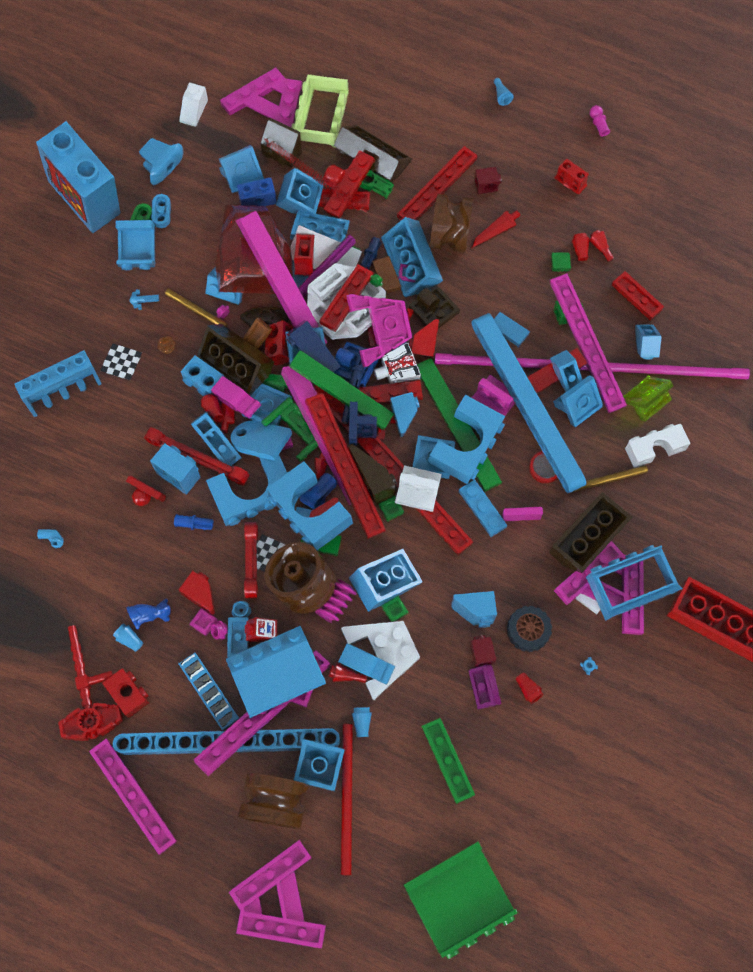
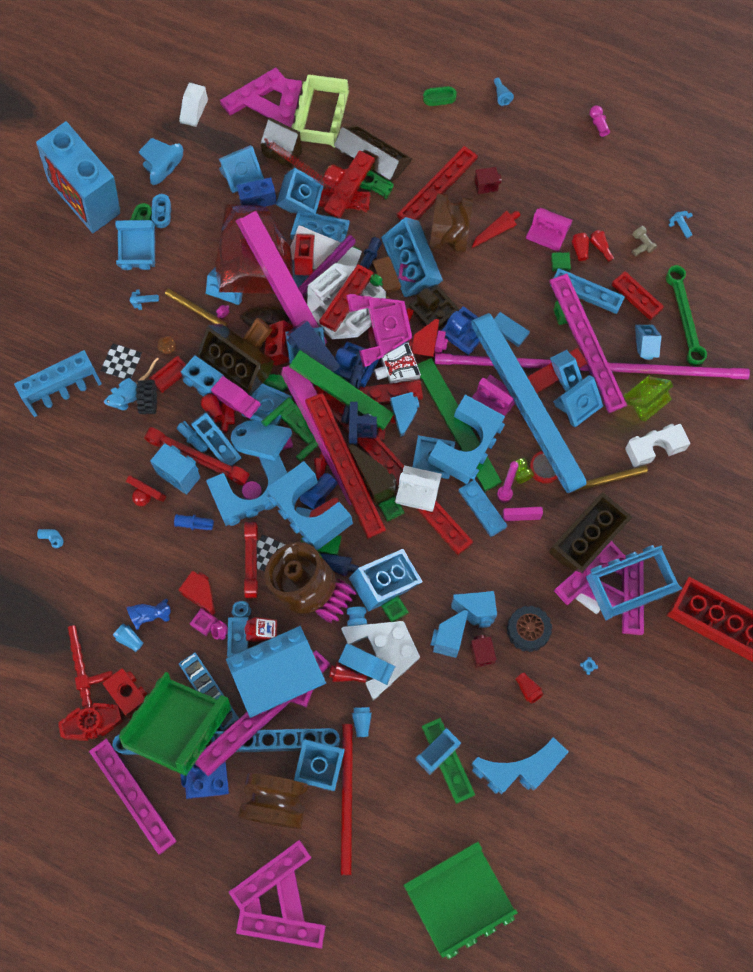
(126, 392): none -> dark azure animal
(146, 397): none -> black tyre
(168, 374): none -> red tile
(174, 724): none -> green panel
(192, 437): none -> dark azure axle
(200, 785): none -> blue plate
(251, 490): none -> dark pink tile
(339, 563): none -> dark blue bar
(356, 616): none -> dark azure wheel
(438, 751): none -> dark azure panel
(439, 96): none -> green tile
(441, 342): none -> dark pink plate
(449, 636): none -> dark azure slope
(460, 330): none -> blue plate
(484, 686): magenta slope -> none
(505, 492): none -> dark pink piece
(523, 472): none -> clear neon green wheel
(530, 770): none -> dark azure arch
(549, 229): none -> dark pink bracket
(572, 176): red piece -> none
(594, 293): none -> dark azure plate
(647, 245): none -> dark tan piece
(678, 216): none -> dark azure piece
(686, 316): none -> green piece

